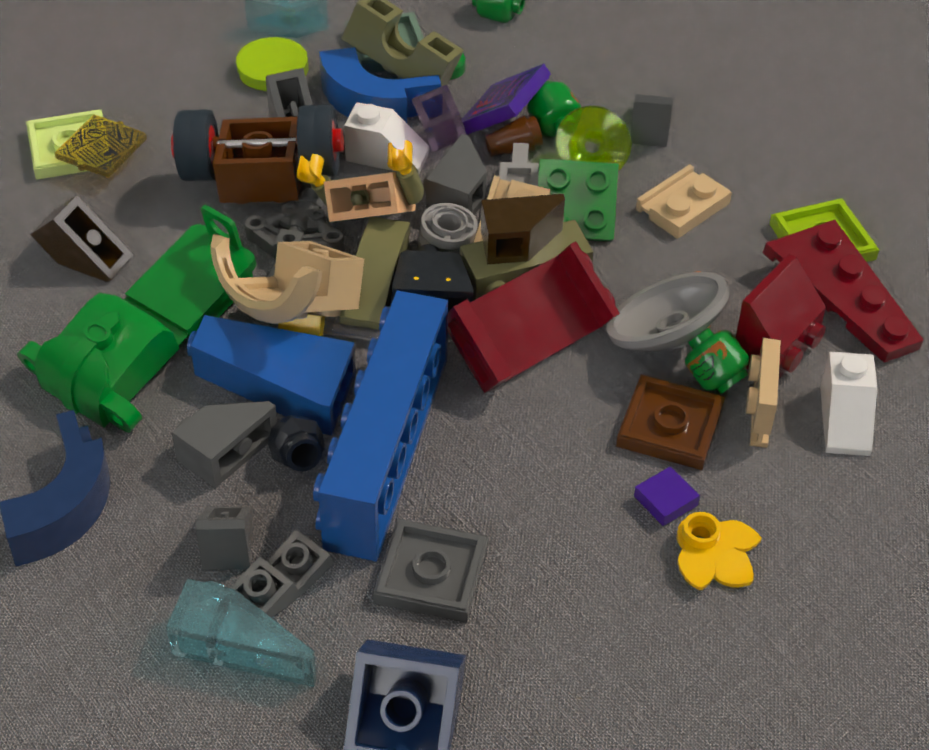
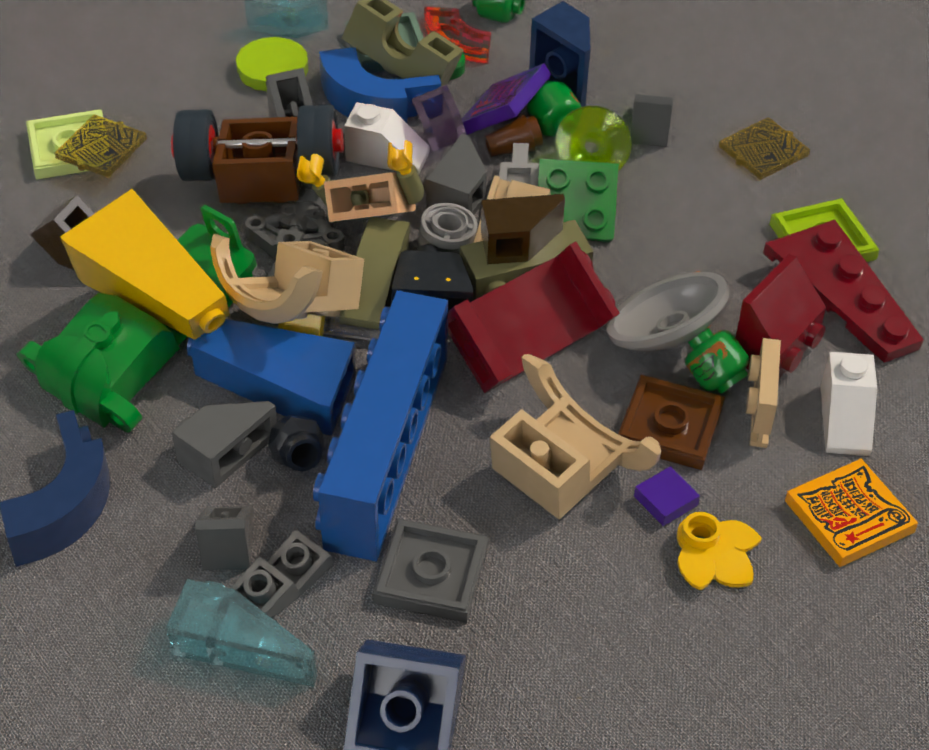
(137, 258): none -> yellow slope
(449, 24): none -> clear red tile
(563, 44): none -> dark blue slope
(564, 449): none -> tan piece
(683, 201): tan plate -> none
(764, 148): none -> clear yellow piece
(851, 512): none -> light orange tile

